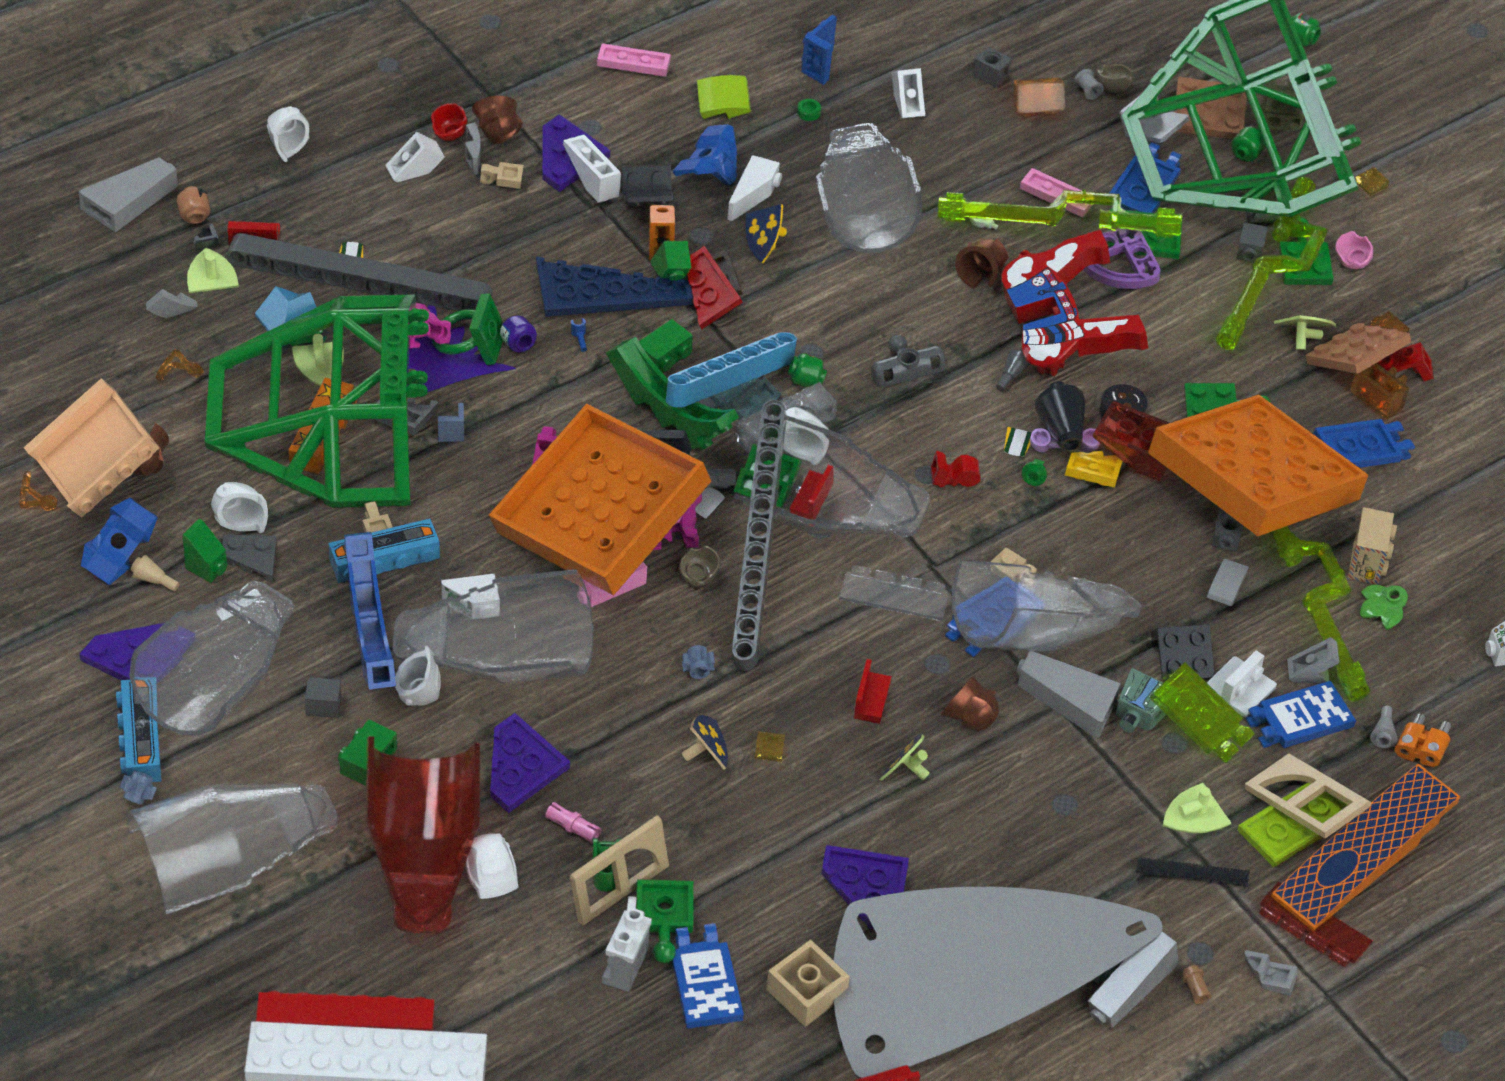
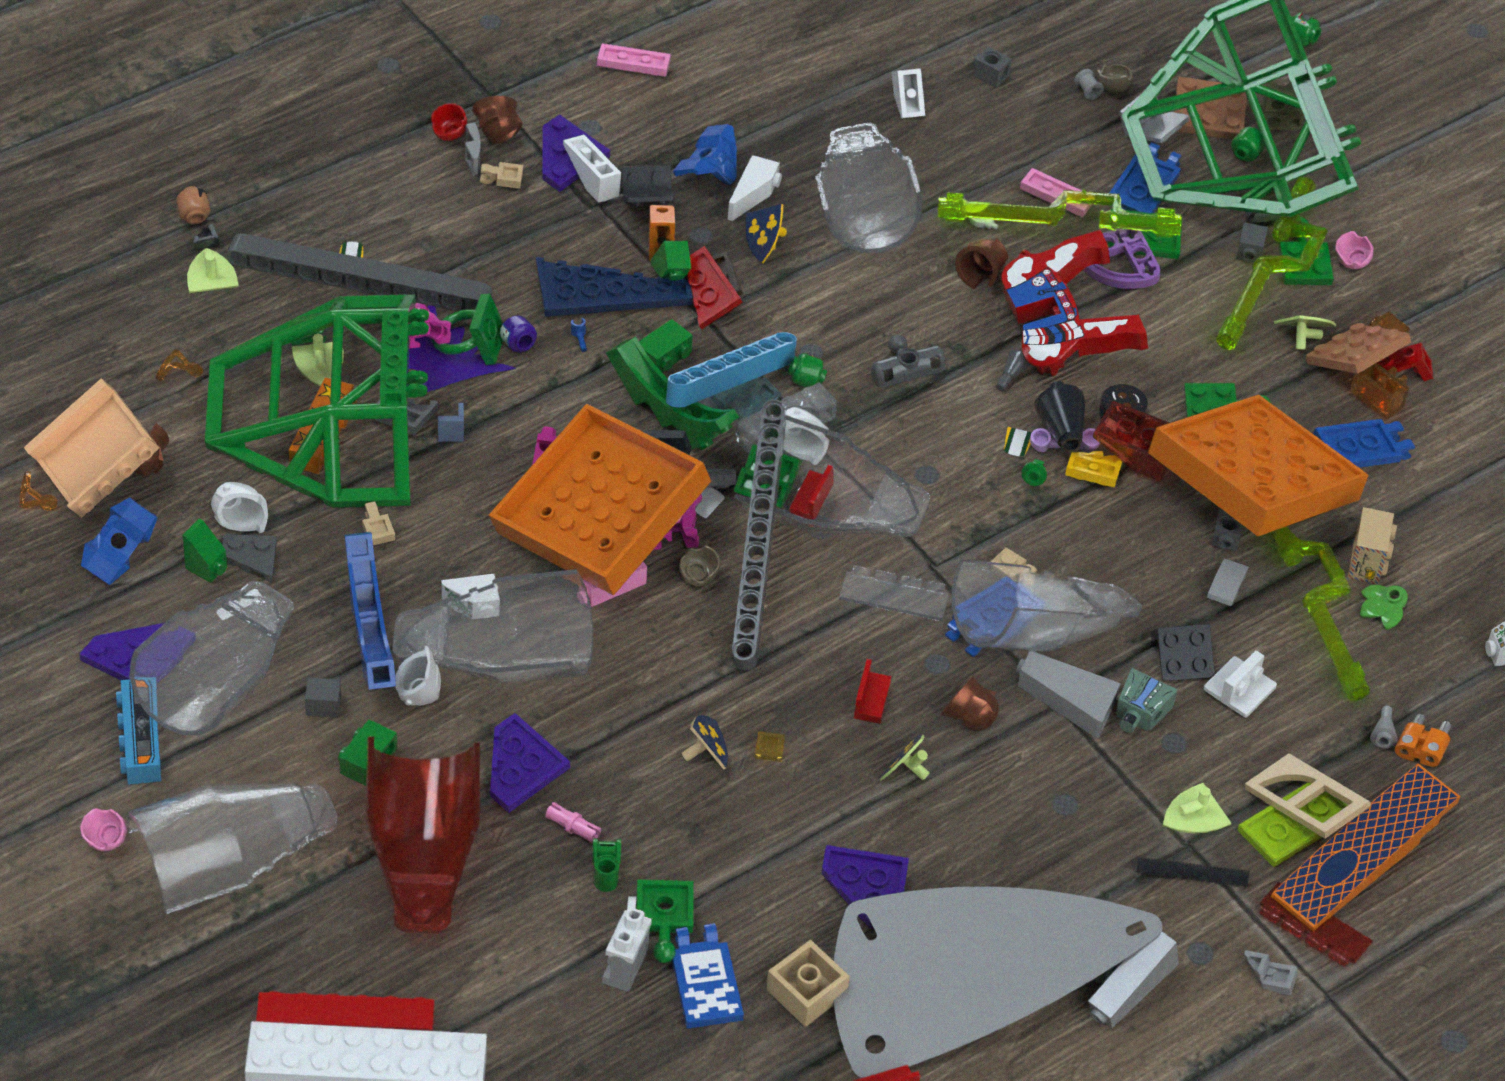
(103, 829): none -> bright pink hair
(128, 194): light grey slope -> none
(138, 787): sand blue gear -> none
(148, 571): tan cone -> none
(167, 305): light grey slope -> none
(259, 229): red panel -> none
(282, 307): dark azure slope -> none
(288, 131): white helmet -> none
(392, 548): dark azure brick -> none
(415, 158): white slope -> none
(491, 866): white helmet -> none
(649, 837): tan window -> none
(698, 662): sand blue gear -> none
(723, 95): lime slope -> none
(809, 109): green tile -> none
(818, 50): blue bracket -> none
(962, 470): red leg -> none
(1039, 96): clear orange brick -> none
(1194, 978): medium nougat pin -> none
(1201, 713): clear neon green tile -> none
(1301, 715): blue tile -> none
(1313, 663): light grey slope -> none
(1372, 181): clear yellow tile -> none

